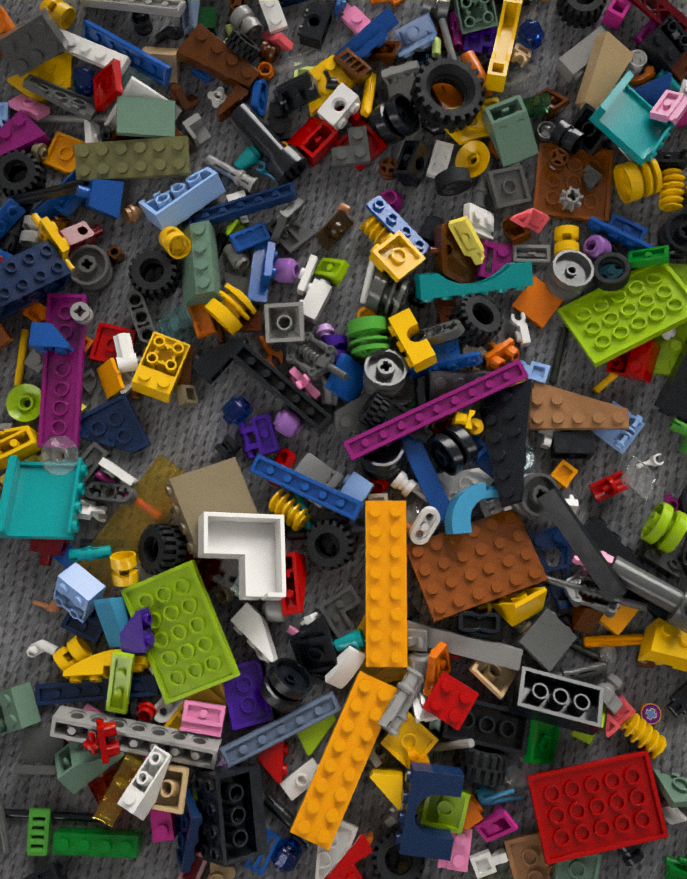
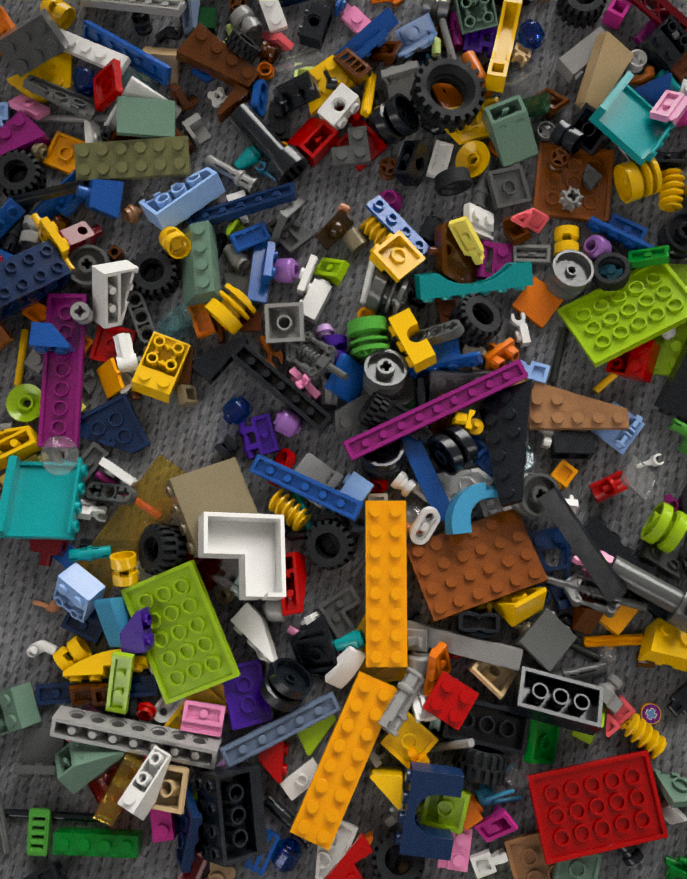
(88, 693): none -> reddish brown slope
(107, 749): red hips -> none
(110, 291): none -> white wedge
(355, 240): none -> dark tan brick

